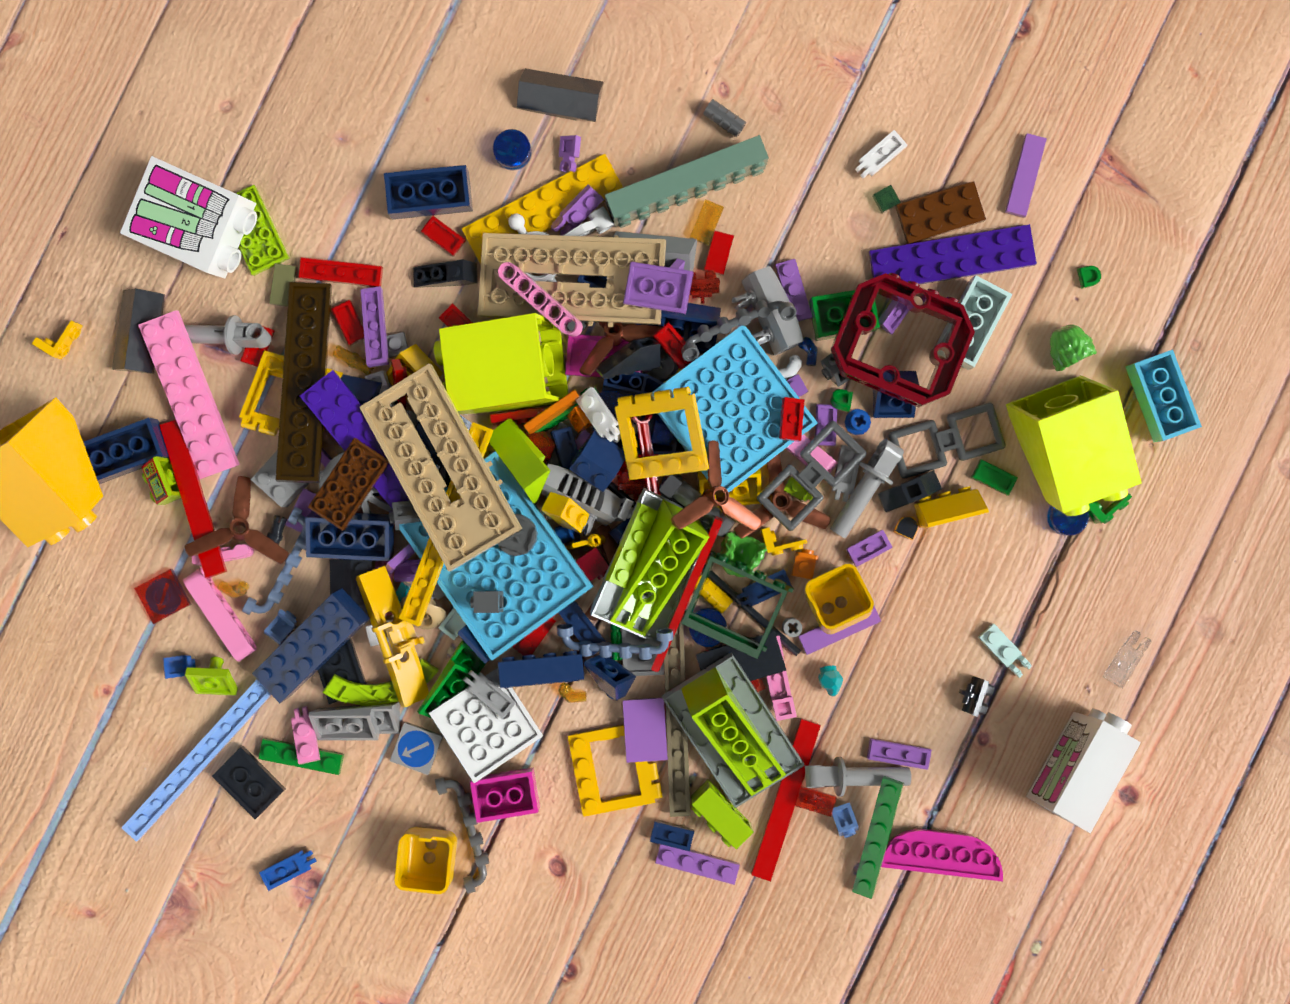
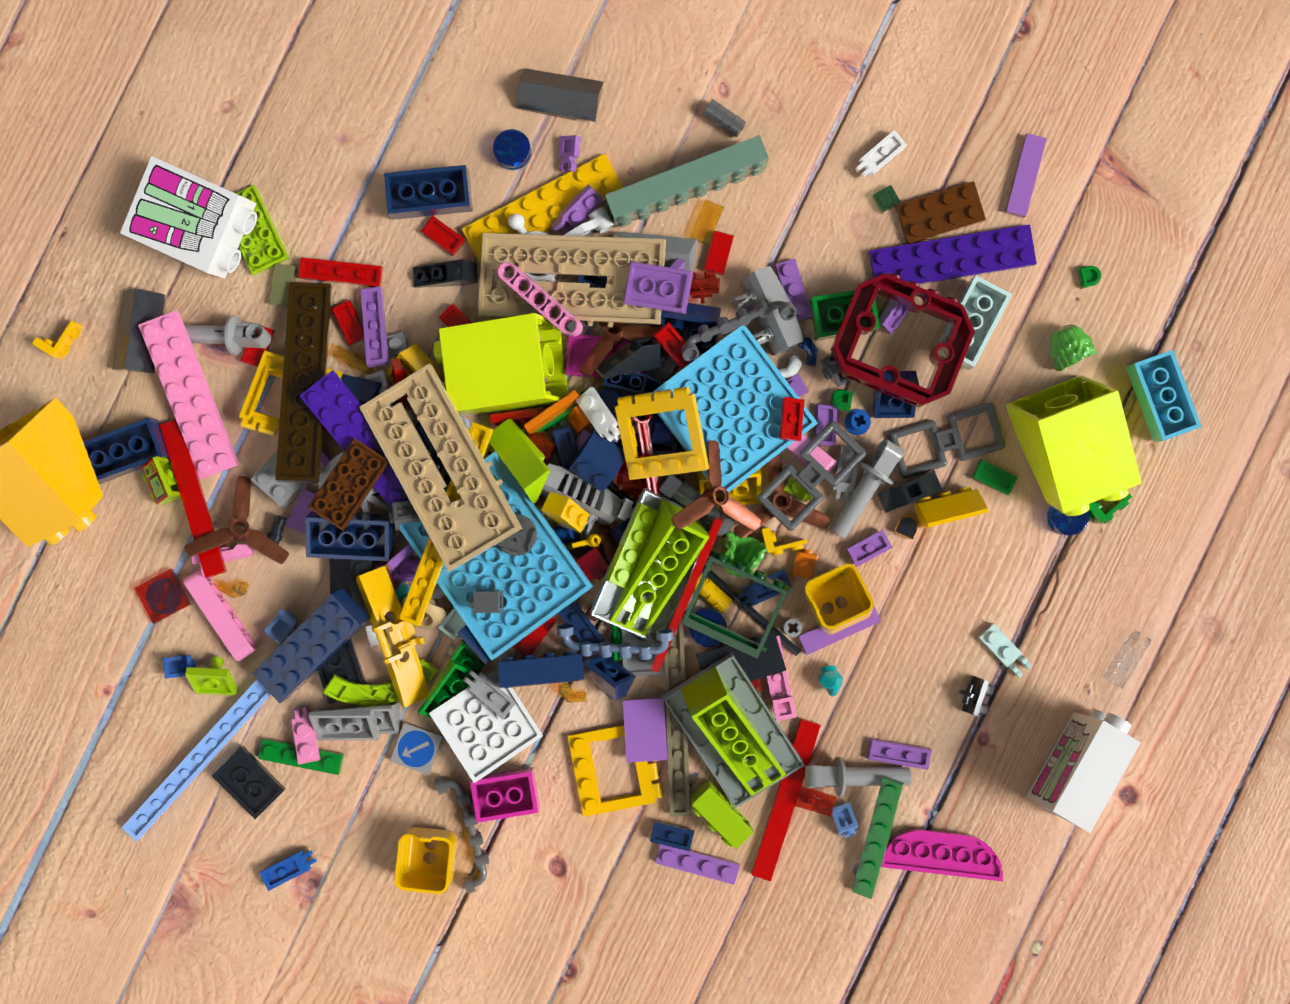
(284, 577): sand blue bar -> none

